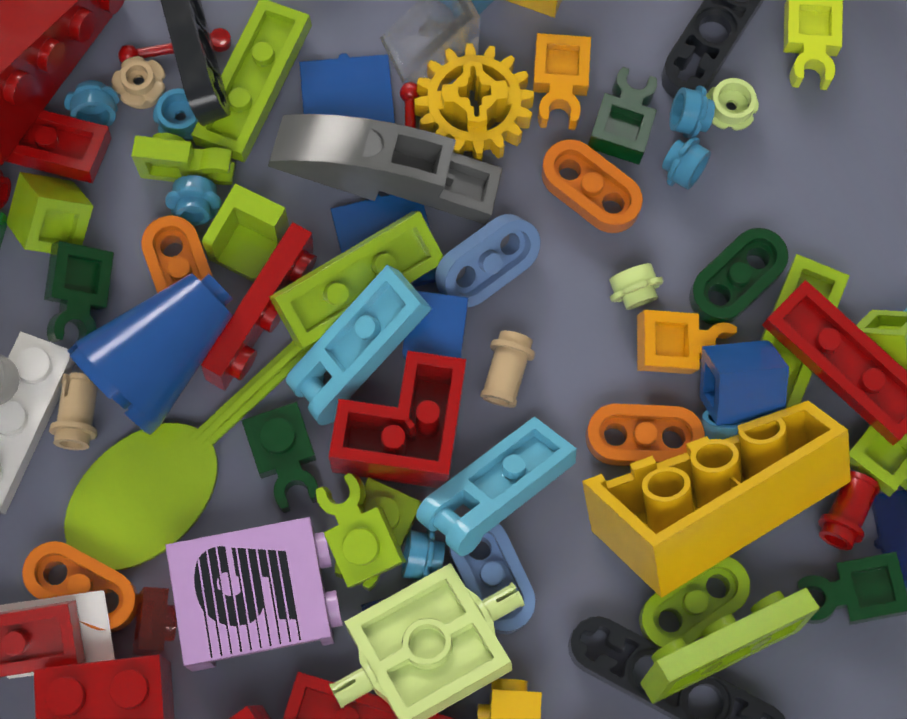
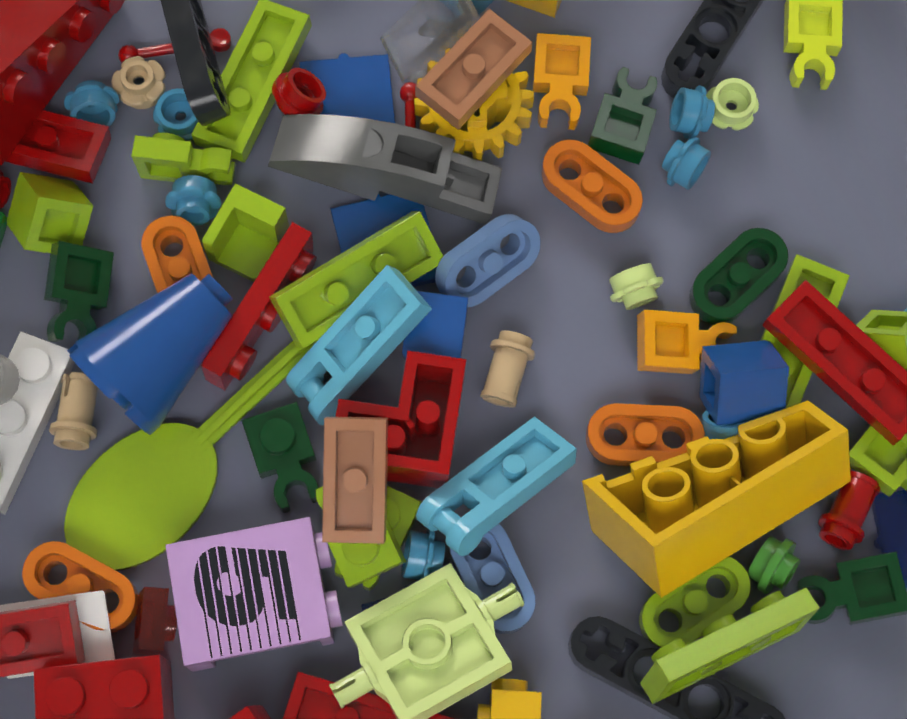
(299, 92): none -> red plate
(355, 480): none -> nougat plate
(473, 68): none -> nougat plate
(774, 564): none -> bright green plate

